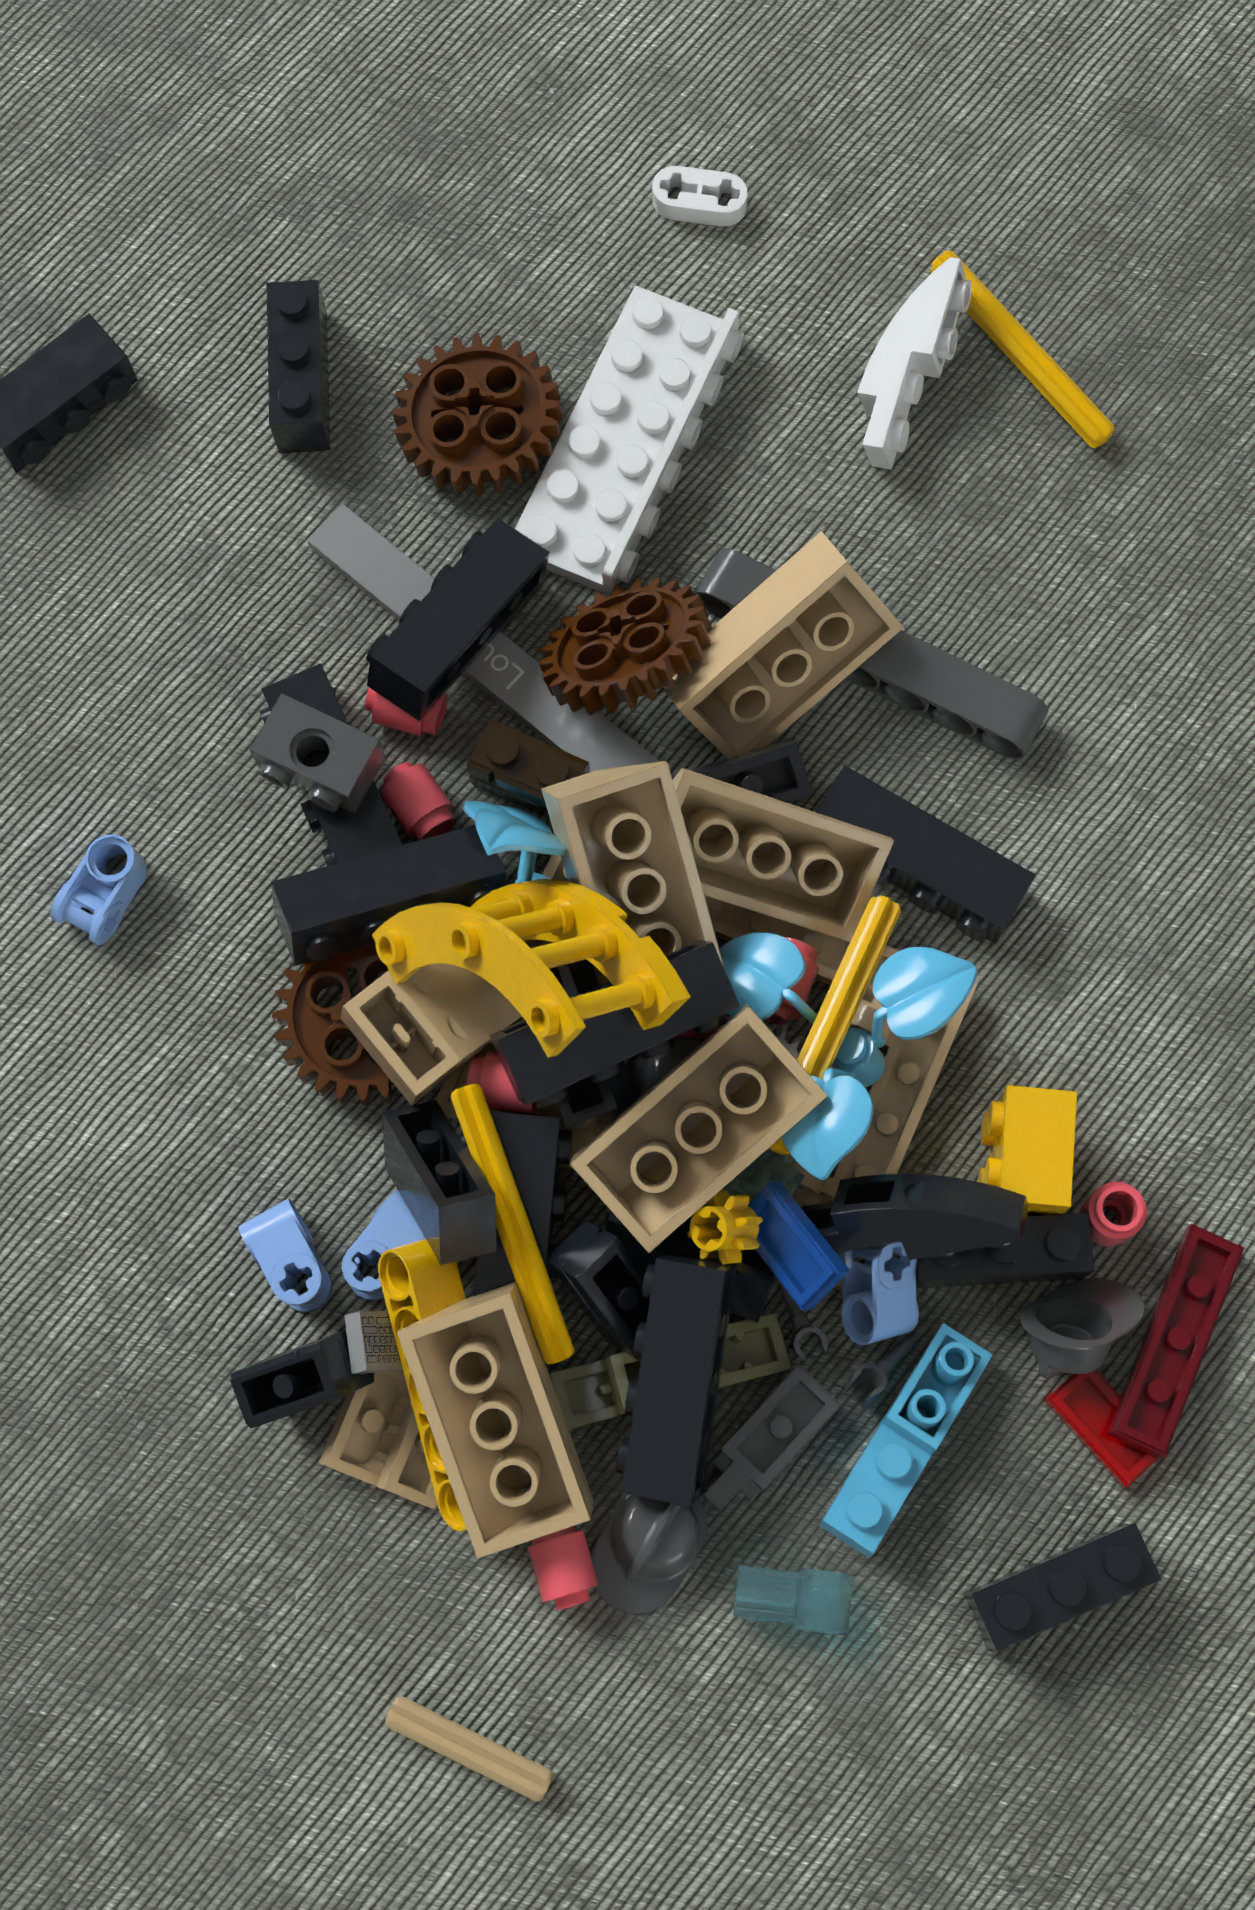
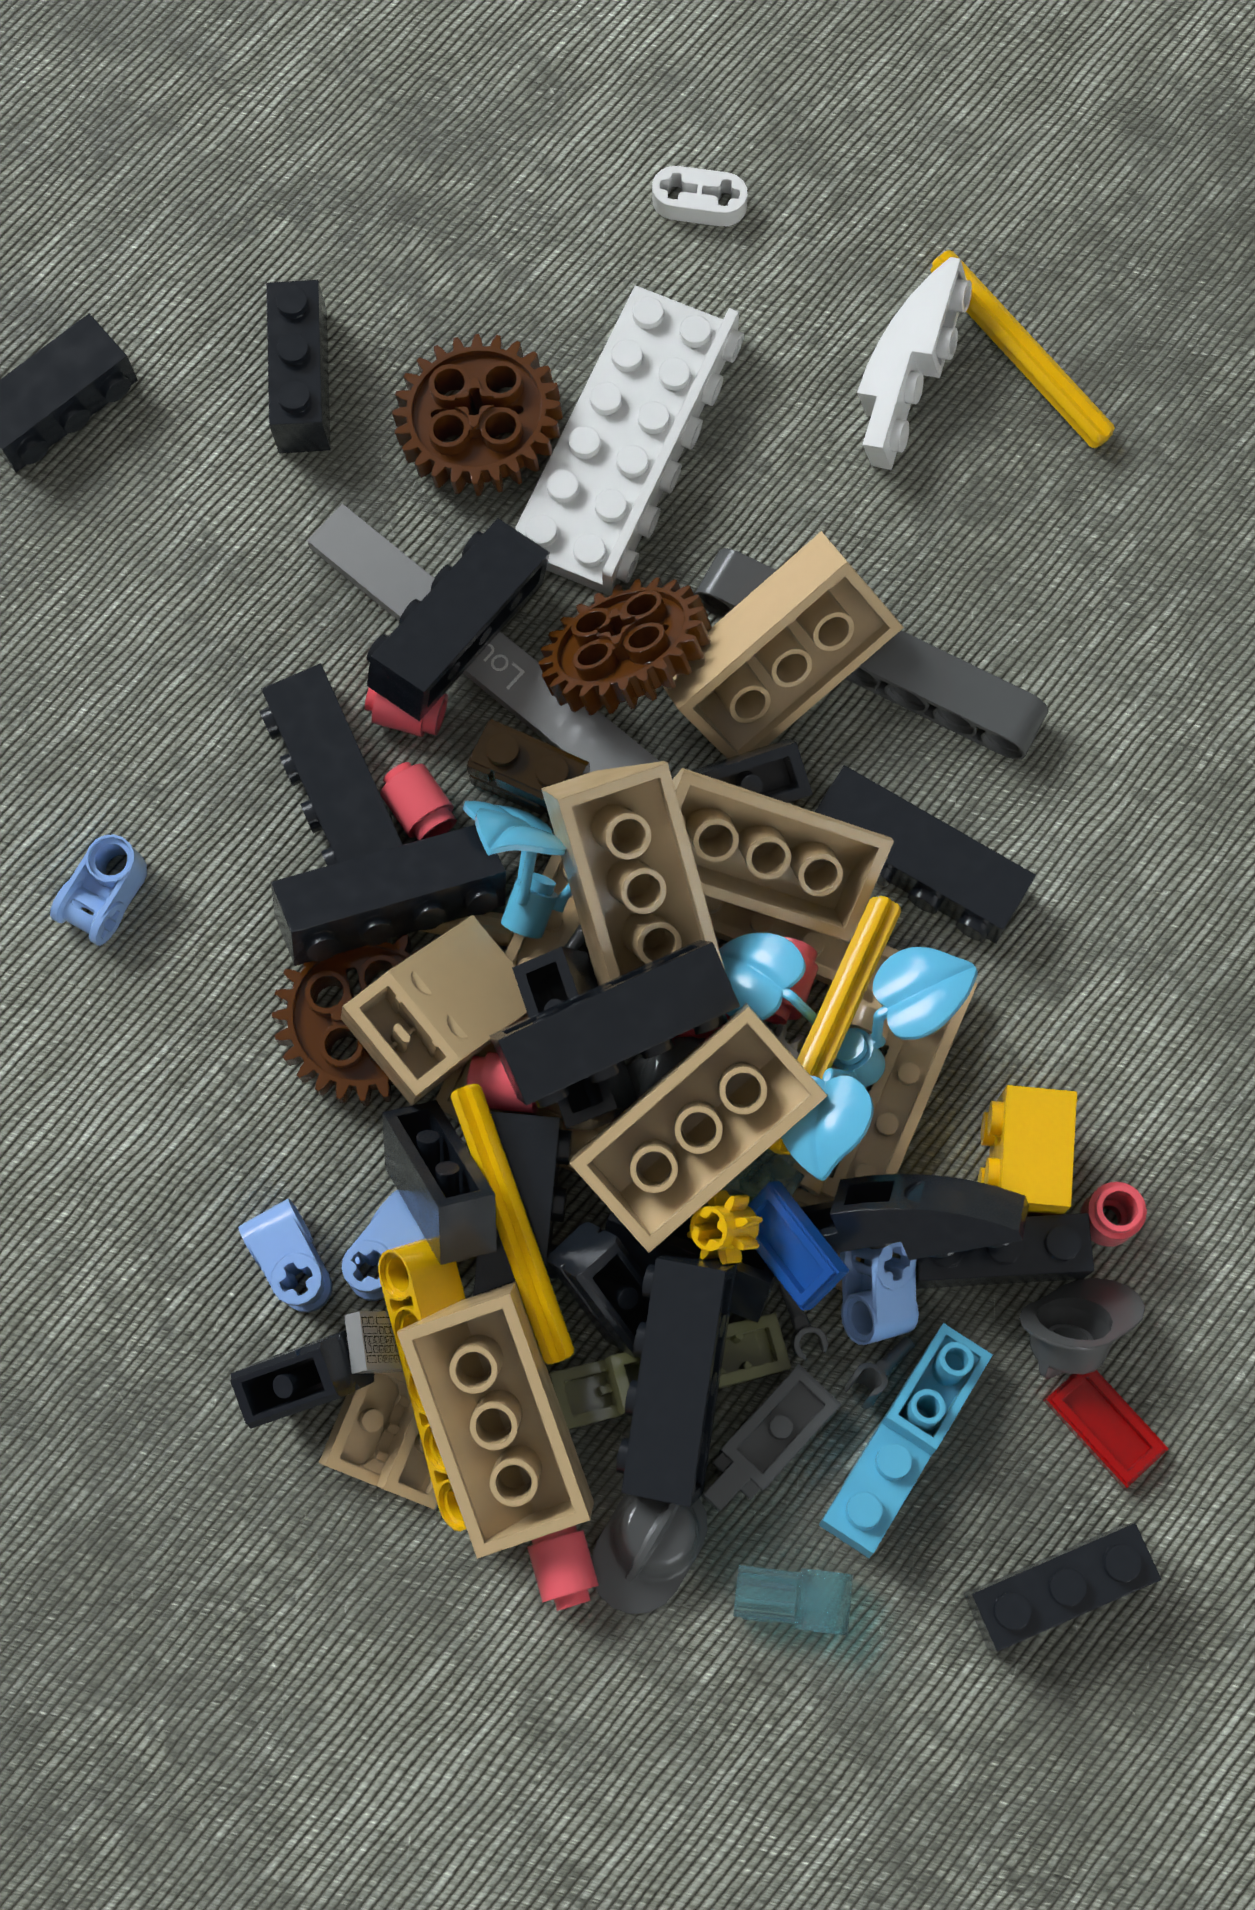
(296, 731): dark grey brick -> none
(469, 1748): tan axle -> none
(492, 944): yellow fence -> none
(1175, 1341): dark red tile -> none

